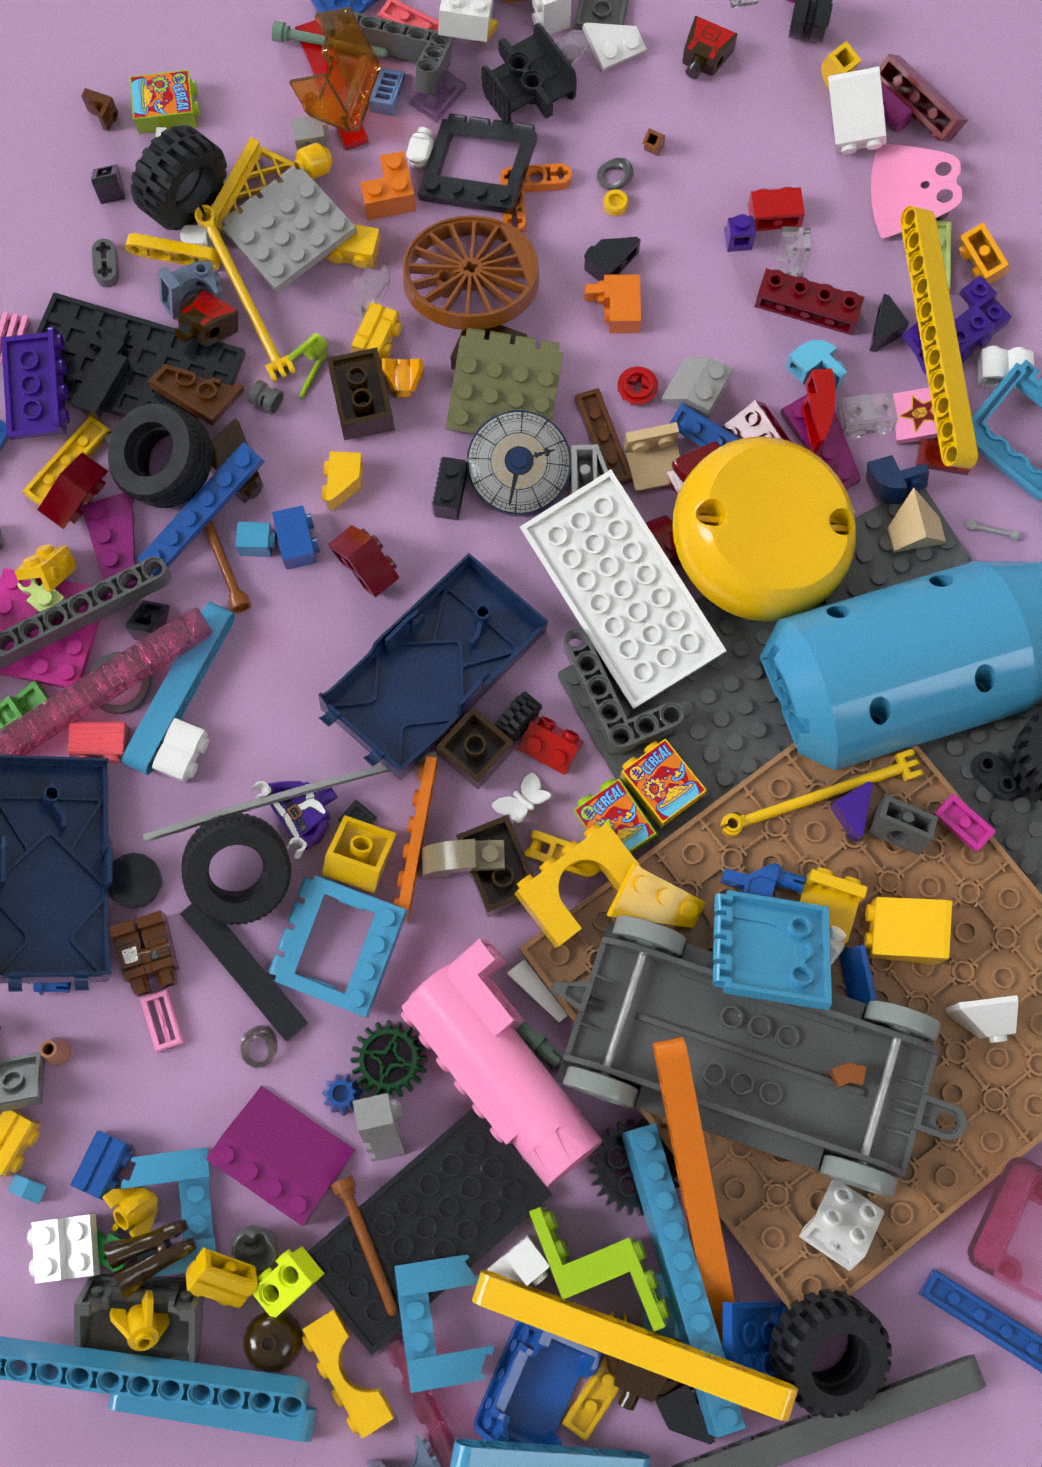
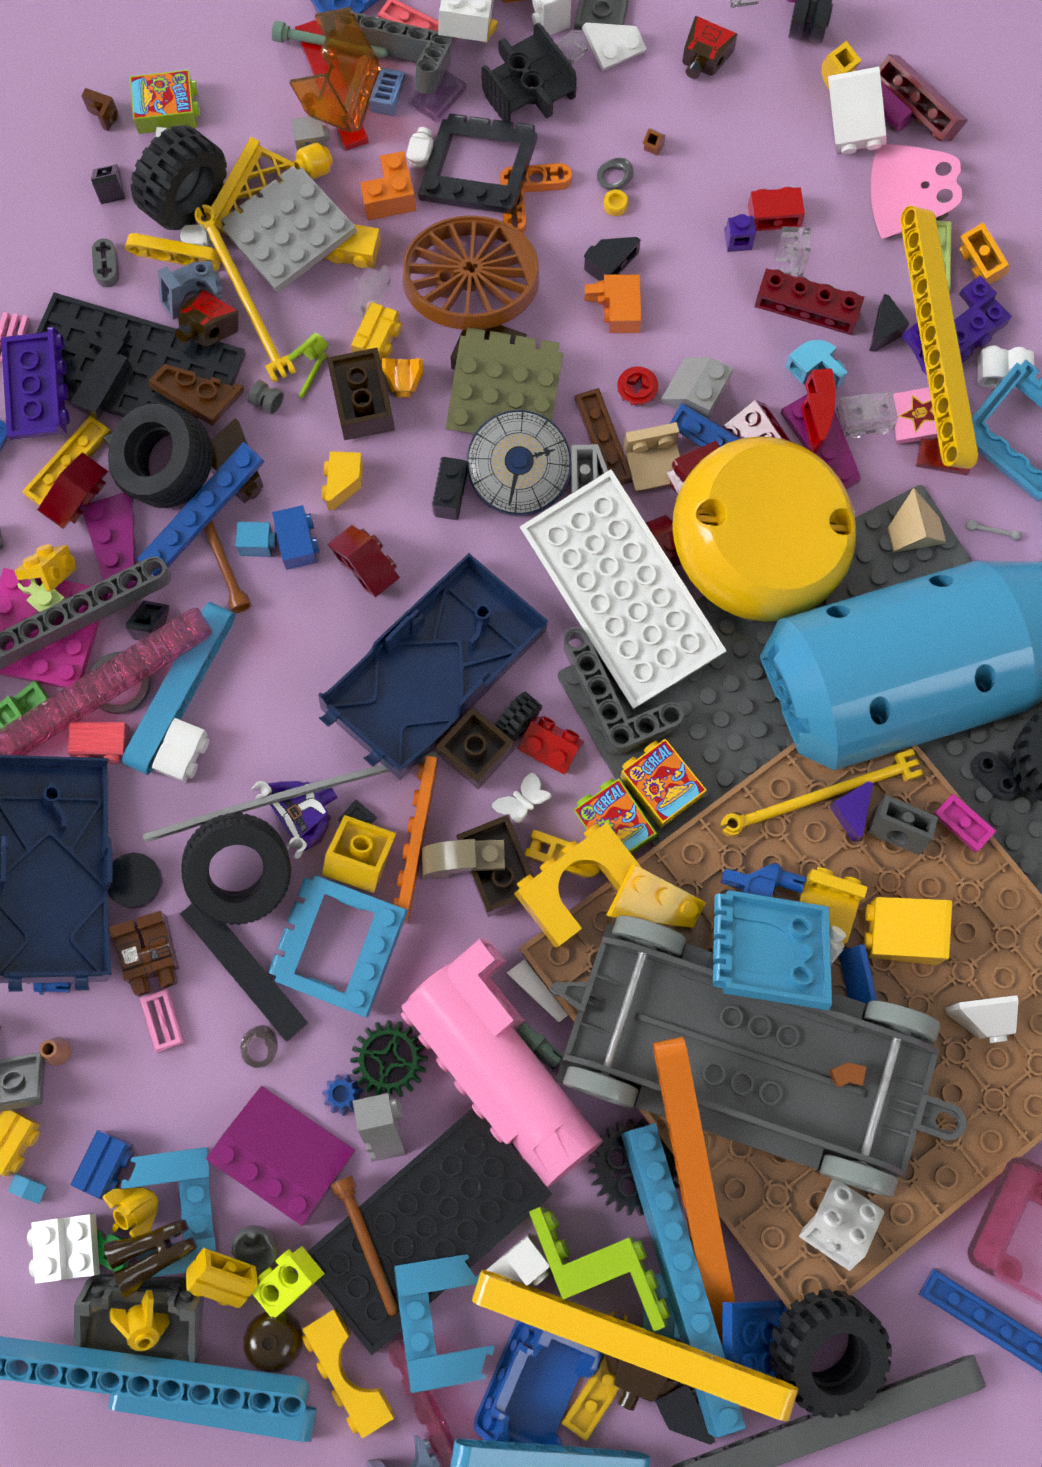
(892, 484): dark blue brick -> none

